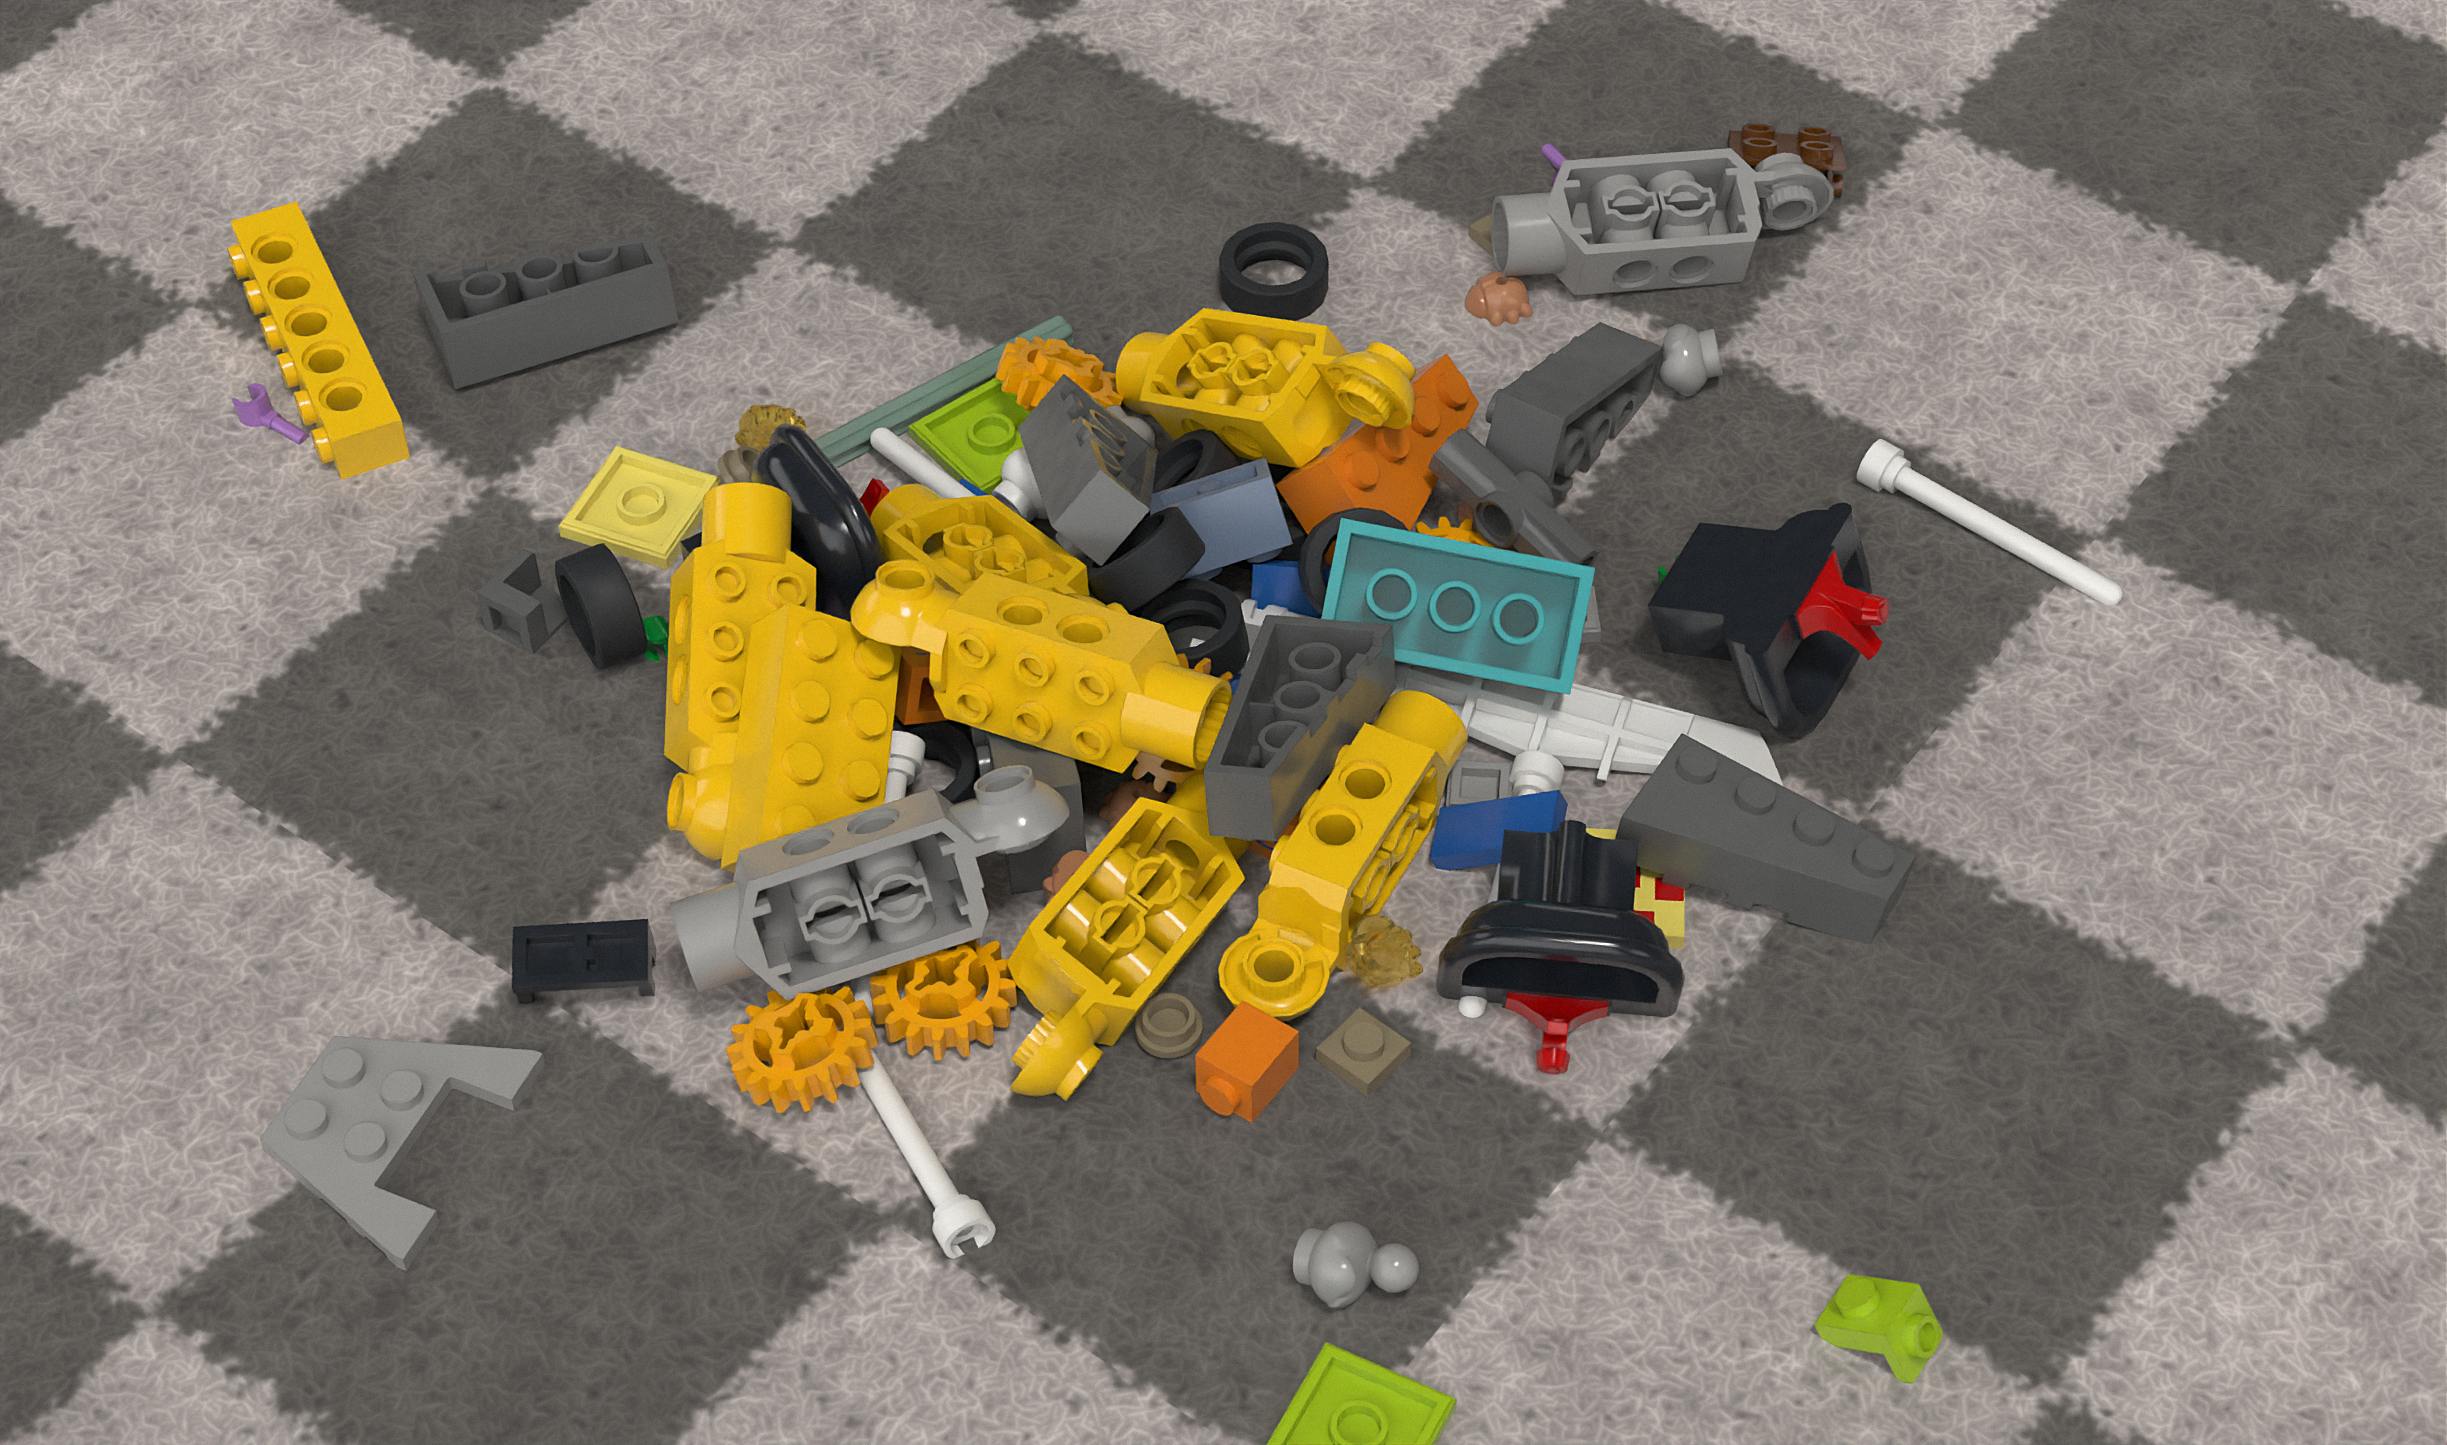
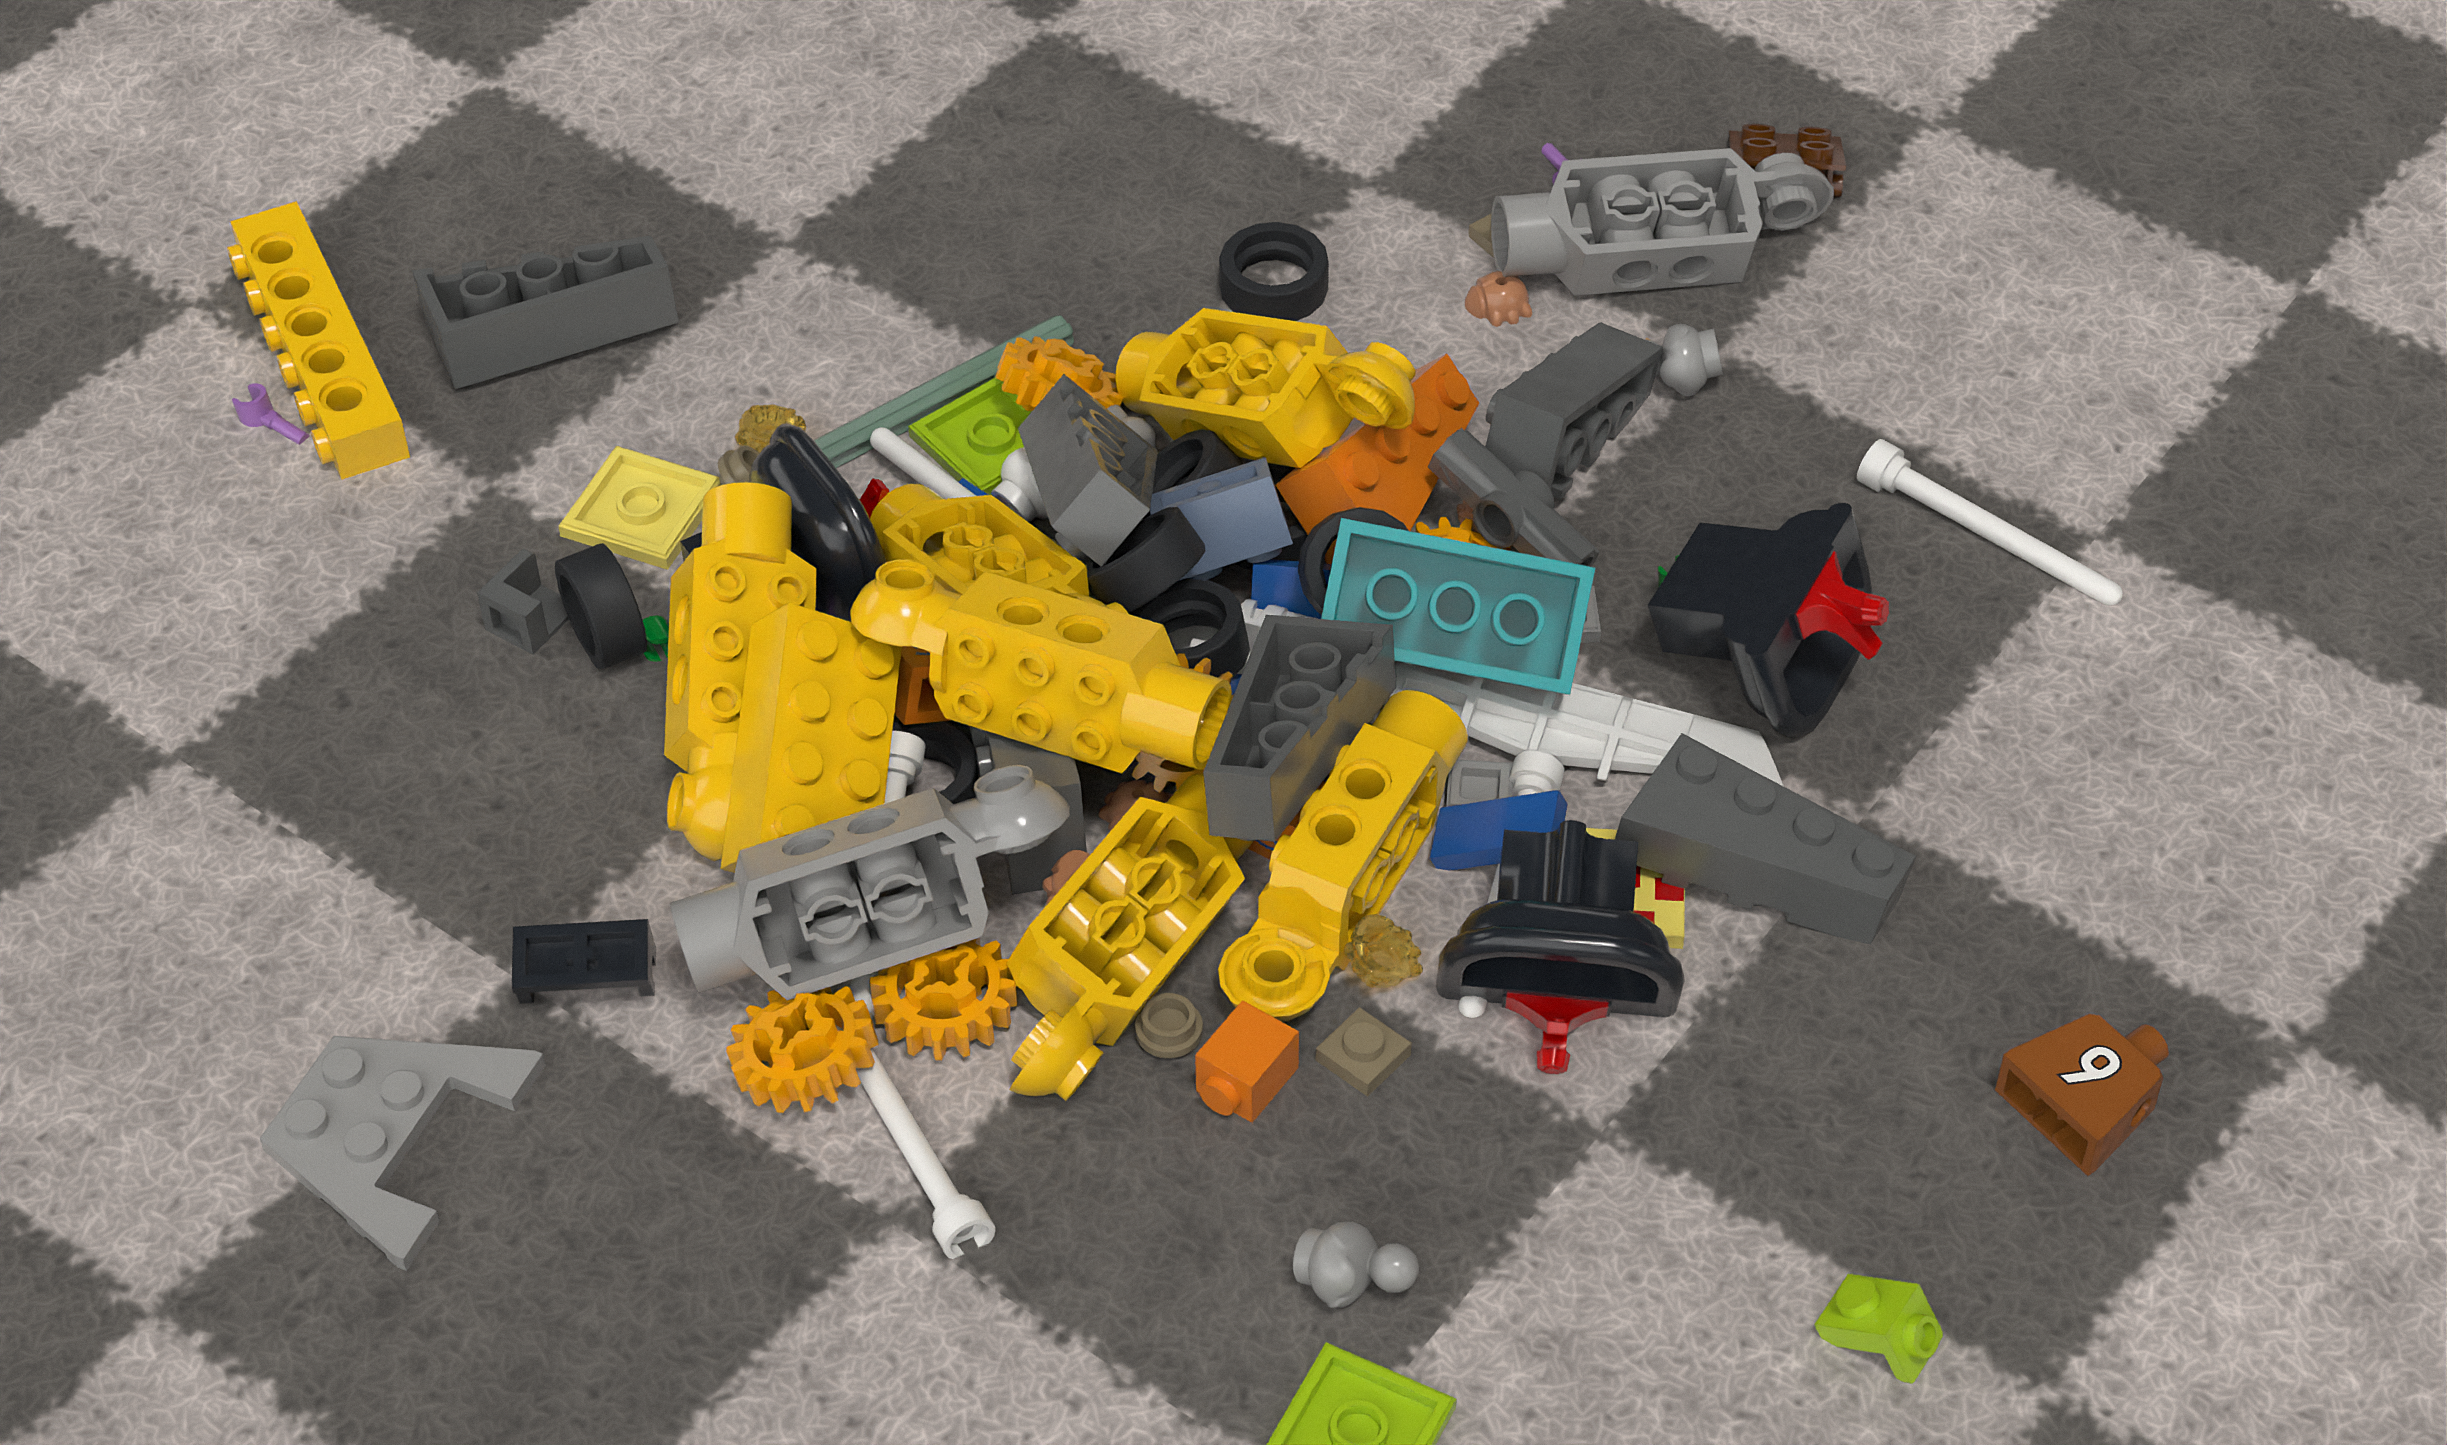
(2085, 1085): none -> dark orange torso

